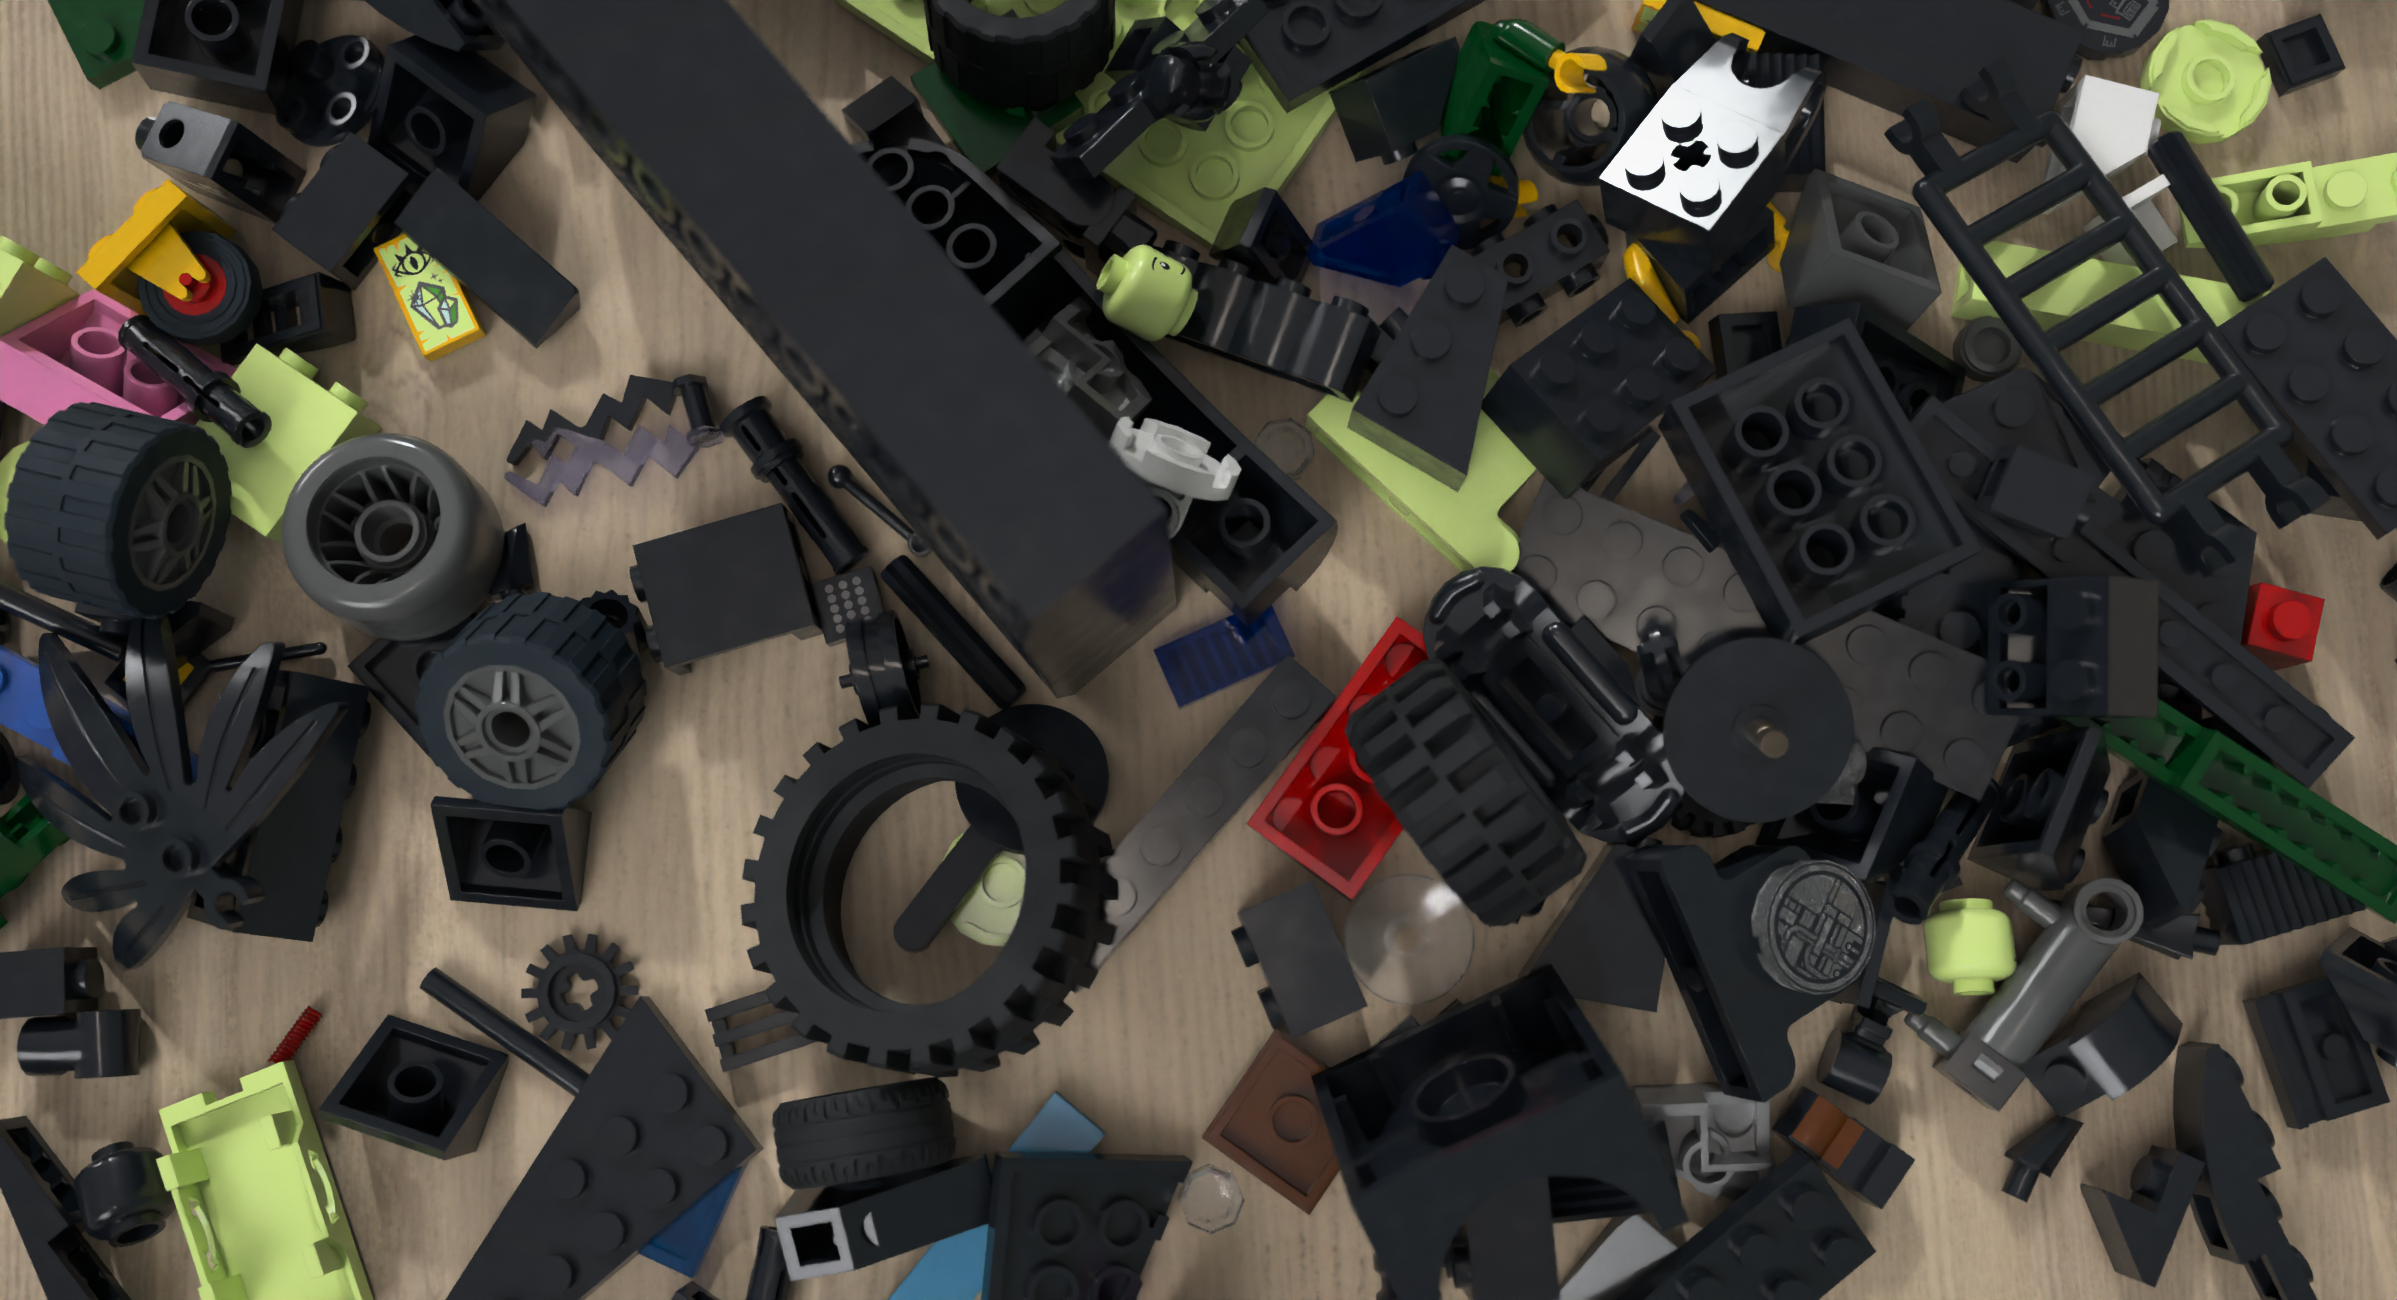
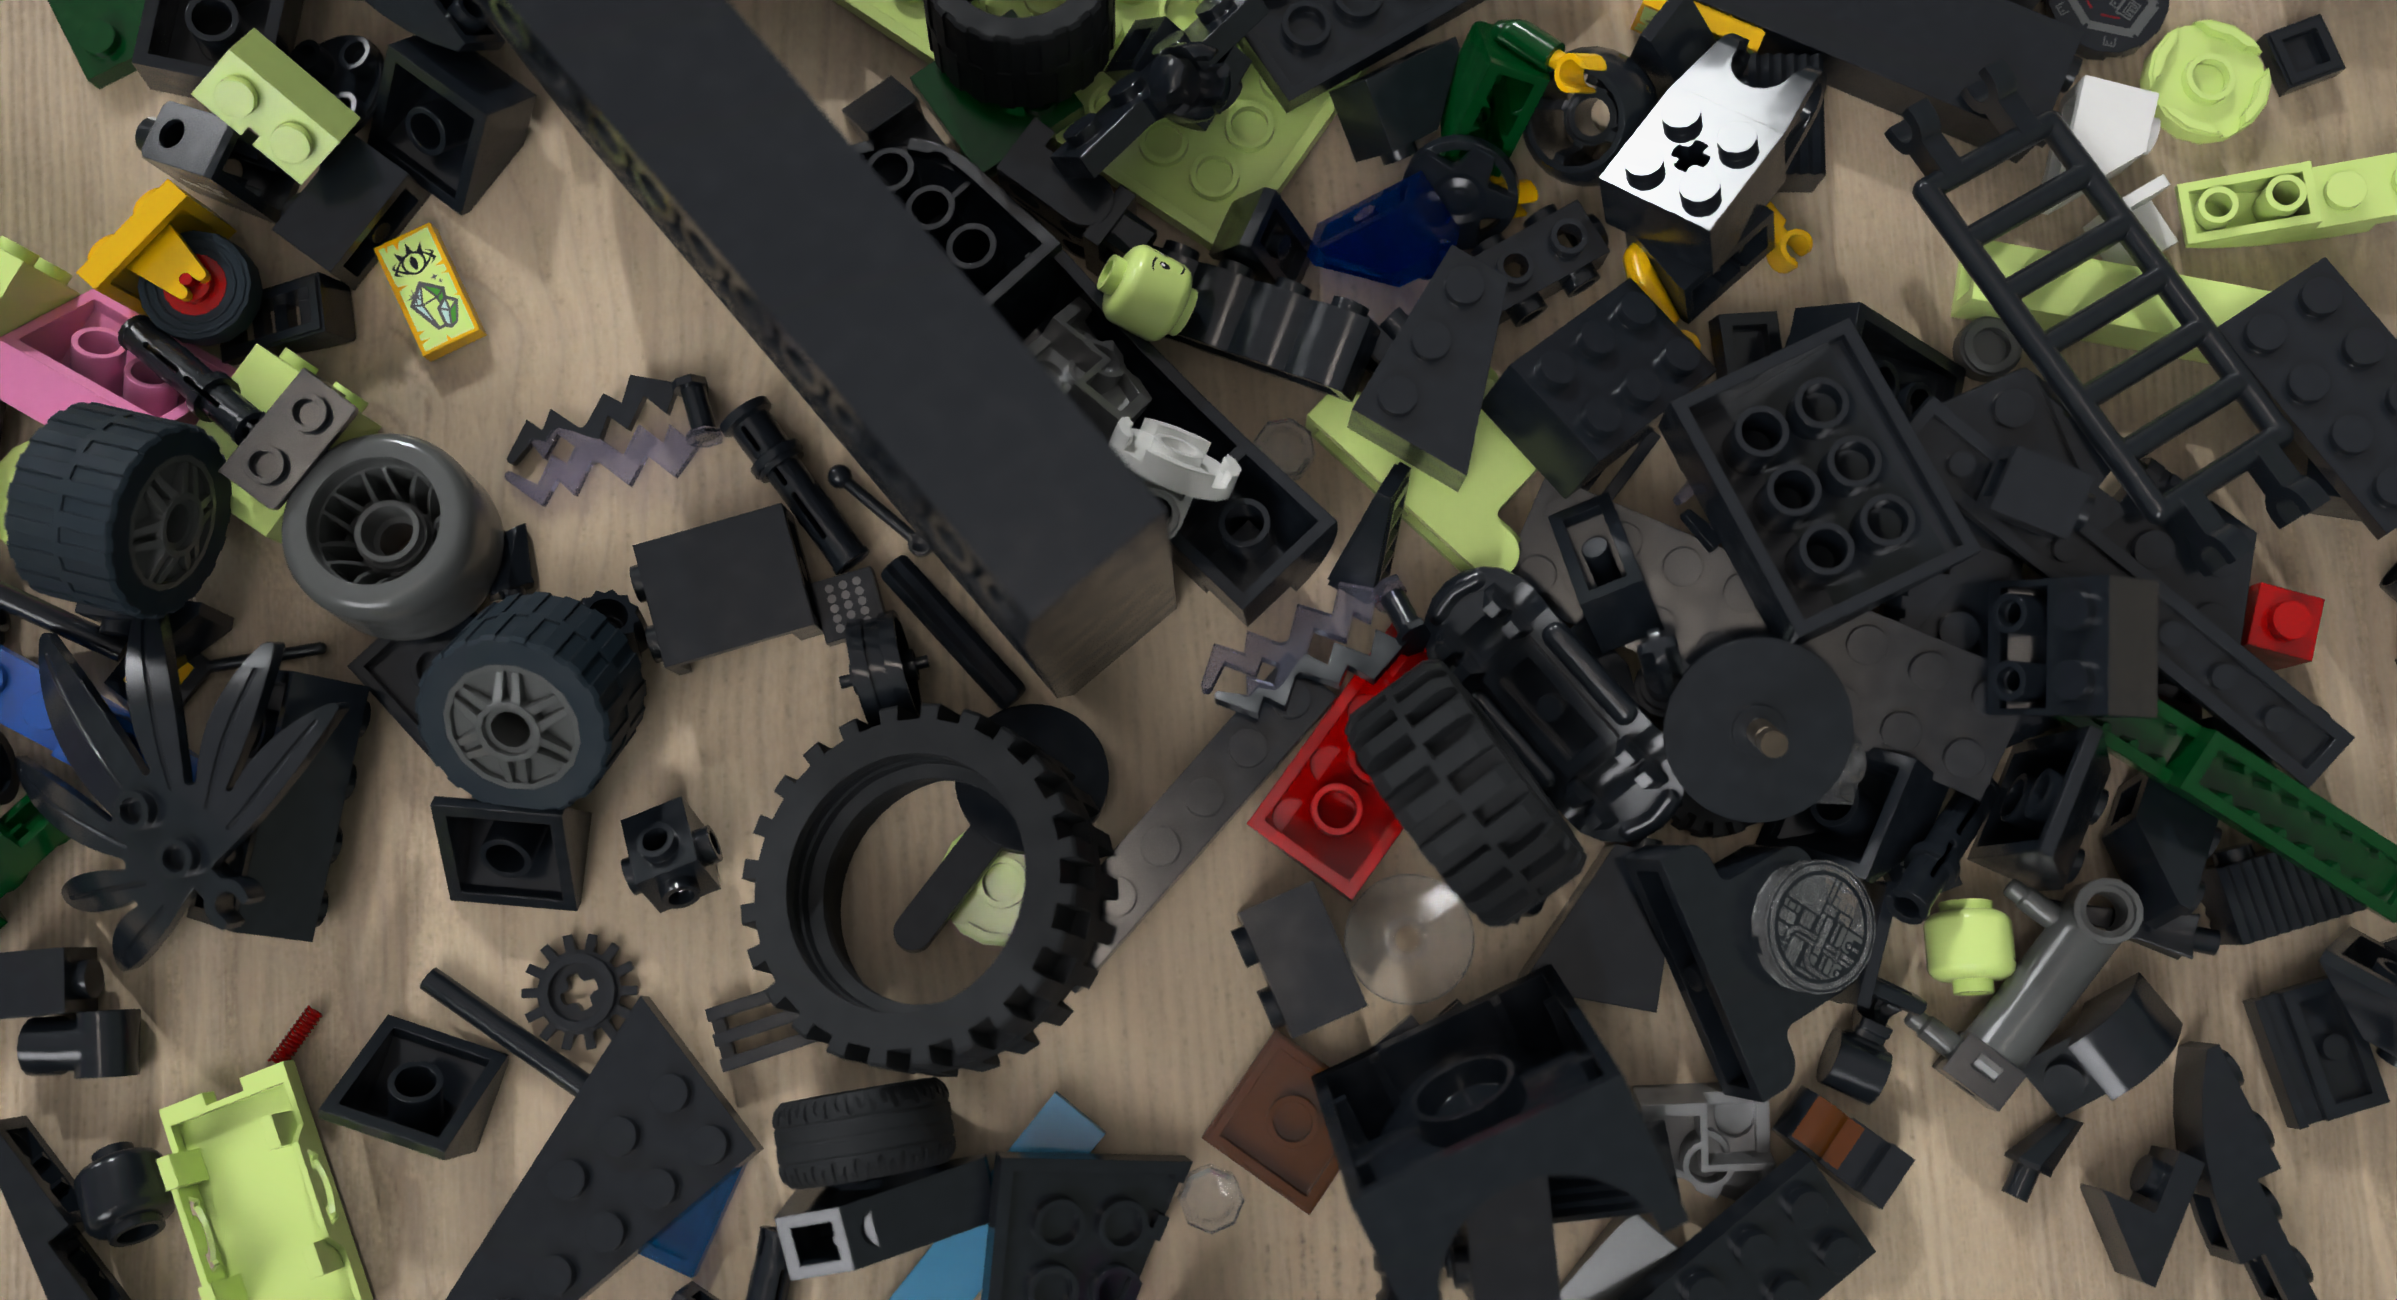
(279, 101): none -> yellowish green piece
(290, 439): none -> black bracket
(488, 258): black slope -> none
(670, 855): none -> black brick
(1222, 656): clear blue tile -> none
(1293, 657): none -> piece
(1373, 544): none -> black slope
(1605, 573): none -> black slope
(1858, 248): dark grey slope -> none
(2210, 216): black axle -> none

